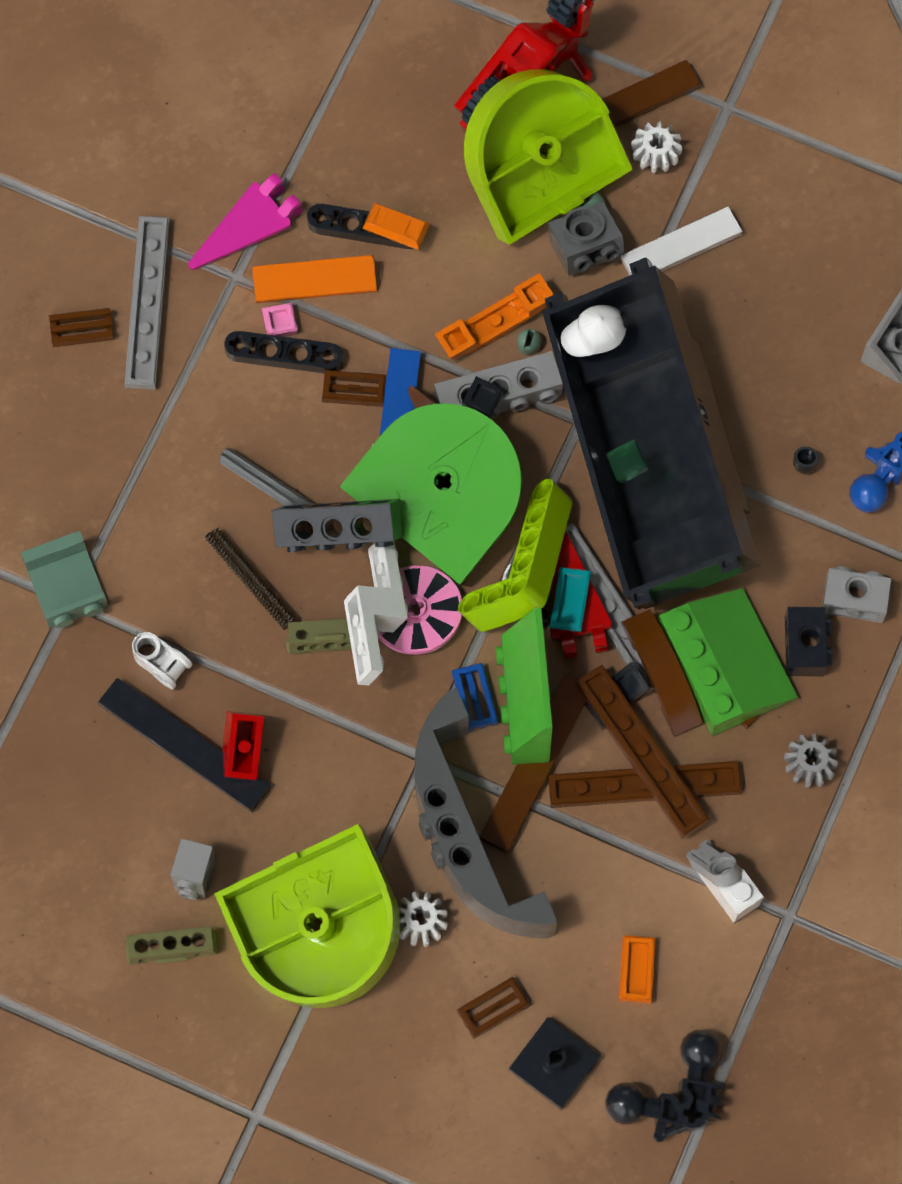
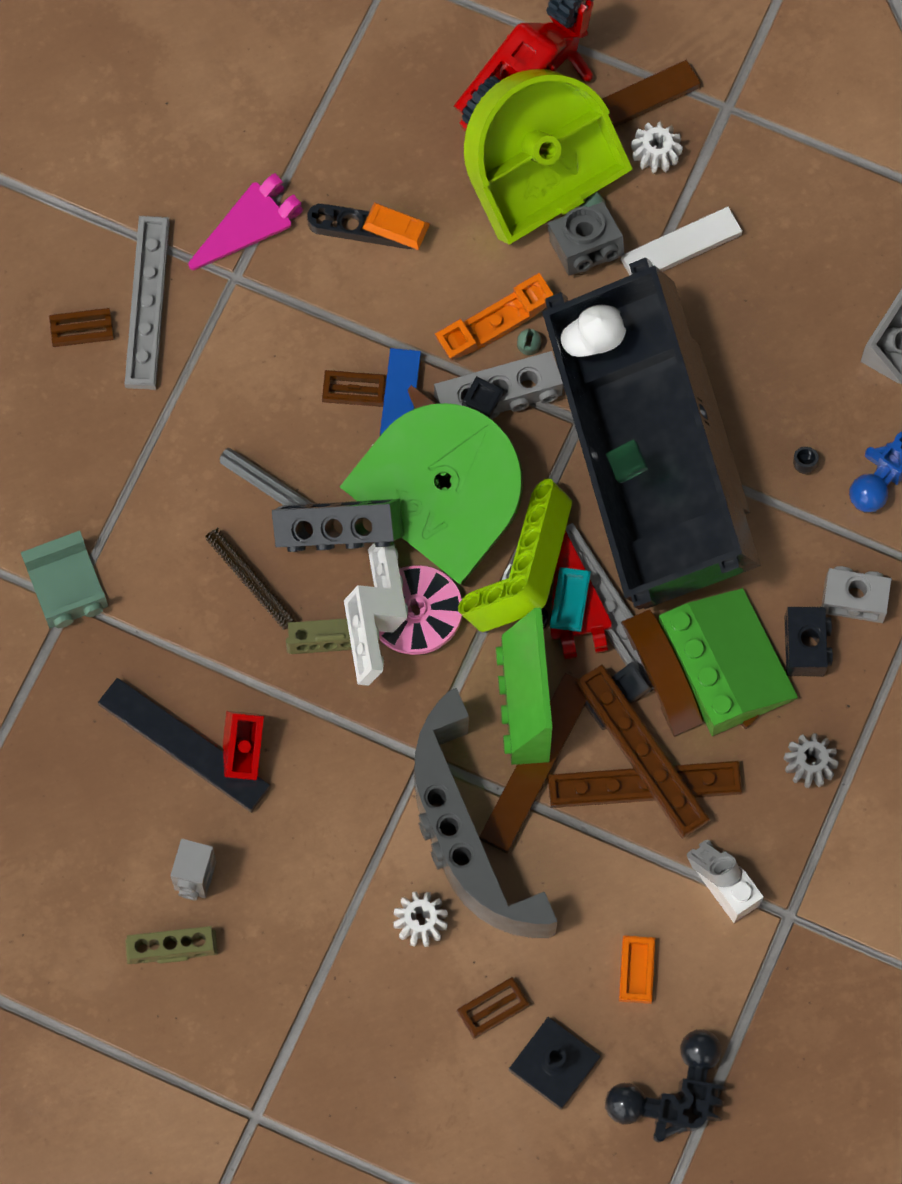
(164, 663): white piece -> none
(277, 908): lime piece -> none
(280, 320): bright pink tile -> none
(284, 347): black beam -> none
(314, 278): orange slope -> none
(481, 722): blue tile -> none

